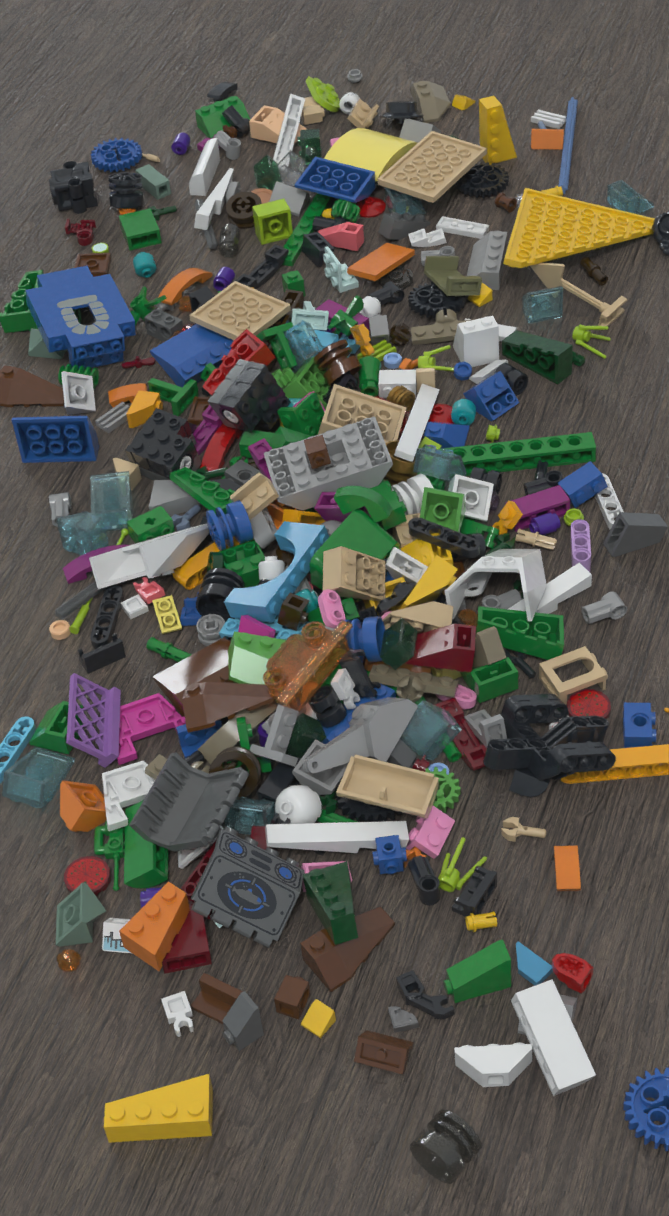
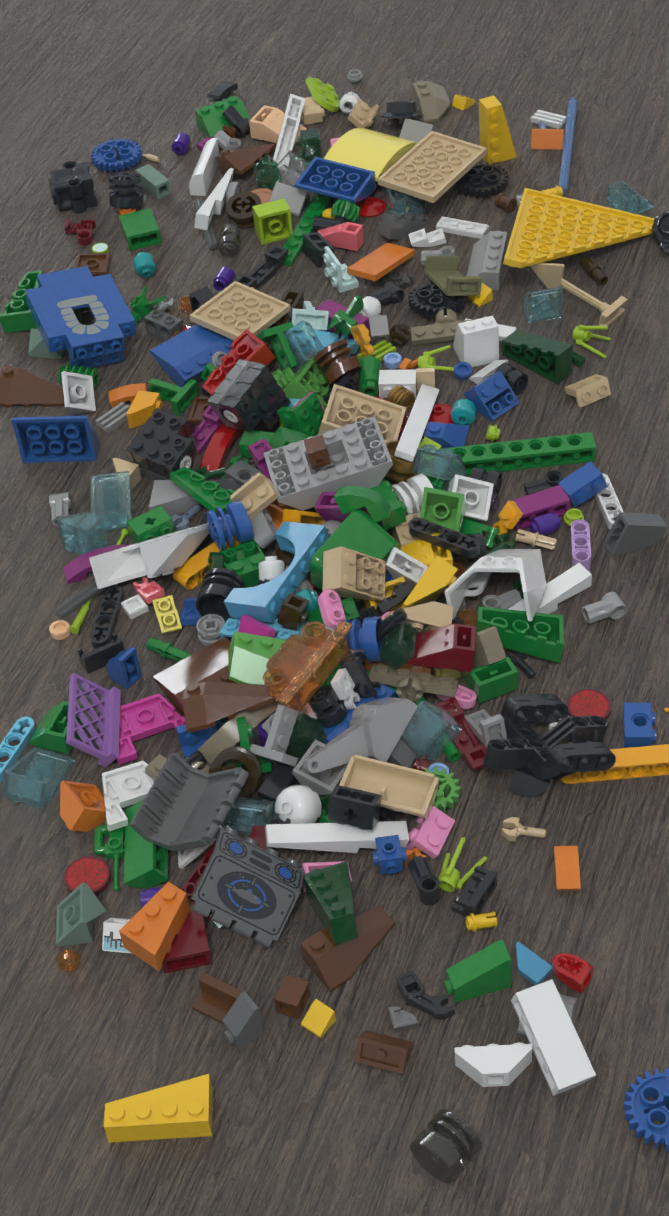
(125, 668): none -> blue slope
(138, 363): dark red piece -> none
(157, 212): dark green bar -> none
(178, 1011): white plate -> none
(181, 282): orange slope -> none
(216, 358): none -> light grey plate
(242, 158): none -> reddish brown wedge
(293, 281): green brick -> none
(354, 807): none -> black brick
(390, 623): none -> black axle
(541, 470): black piece -> none
(562, 689): tan panel -> none
(589, 389): none -> tan bracket

